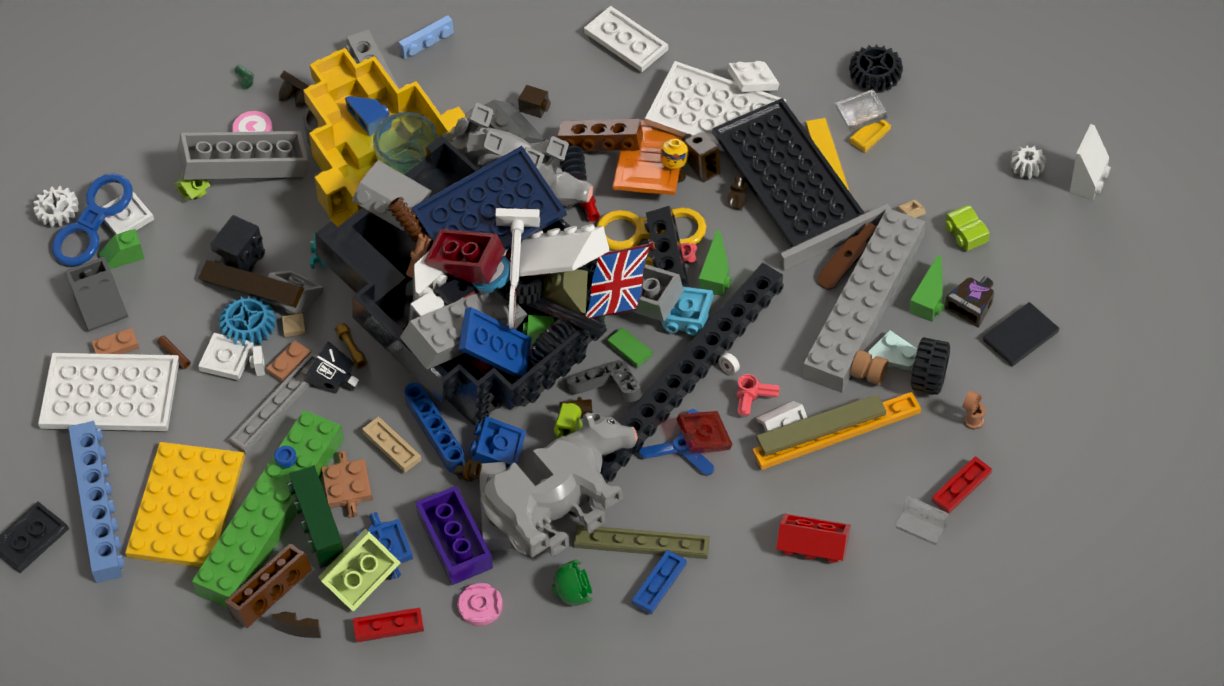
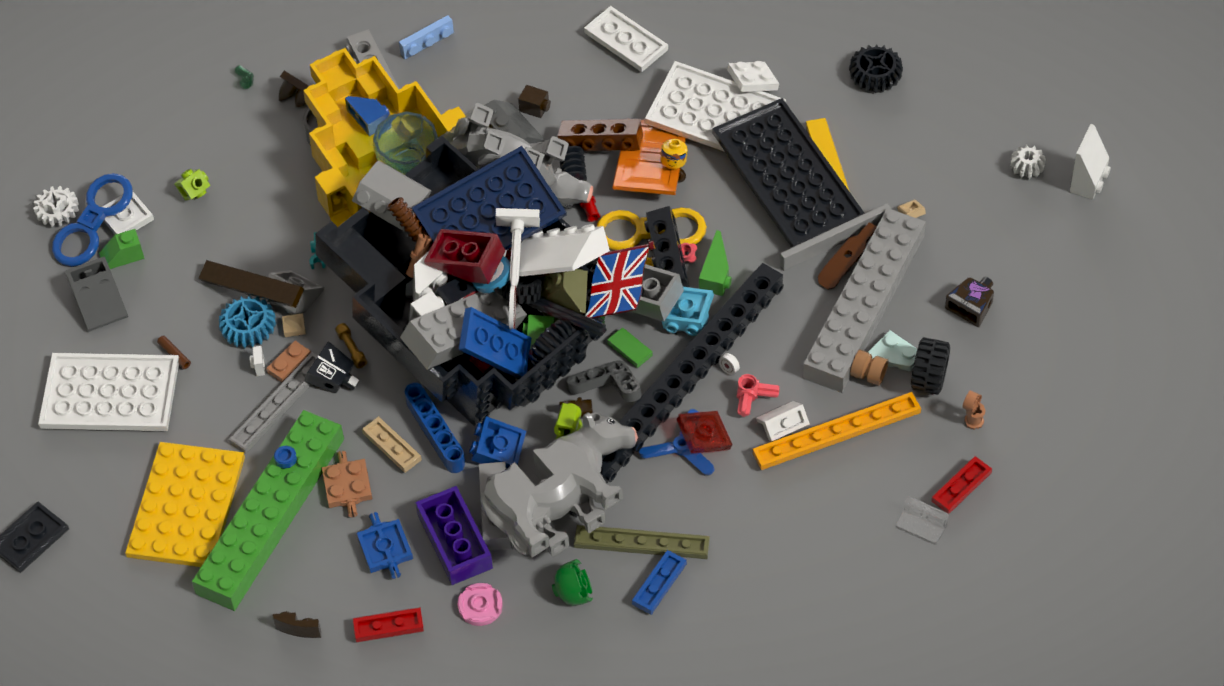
(102, 566): medium blue brick -> none
(116, 343): nougat plate -> none
(225, 357): white plate -> none
(239, 244): black piece -> none
(242, 155): light grey brick -> none
(252, 122): tile -> none
(268, 585): reddish brown brick -> none
(316, 515): dark green wedge -> none
(359, 570): yellowish green slope -> none
(469, 471): dark brown piece -> none
(702, 156): dark brown torso -> none
(738, 194): dark brown piece -> none
(813, 537): red slope -> none
(821, 425): olive tile -> none
(861, 110): clear plate -> none
(869, 135): yellow tile -> none
(928, 296): bright green slope -> none
(967, 228): lime brick -> none
(1021, 334): black tile -> none

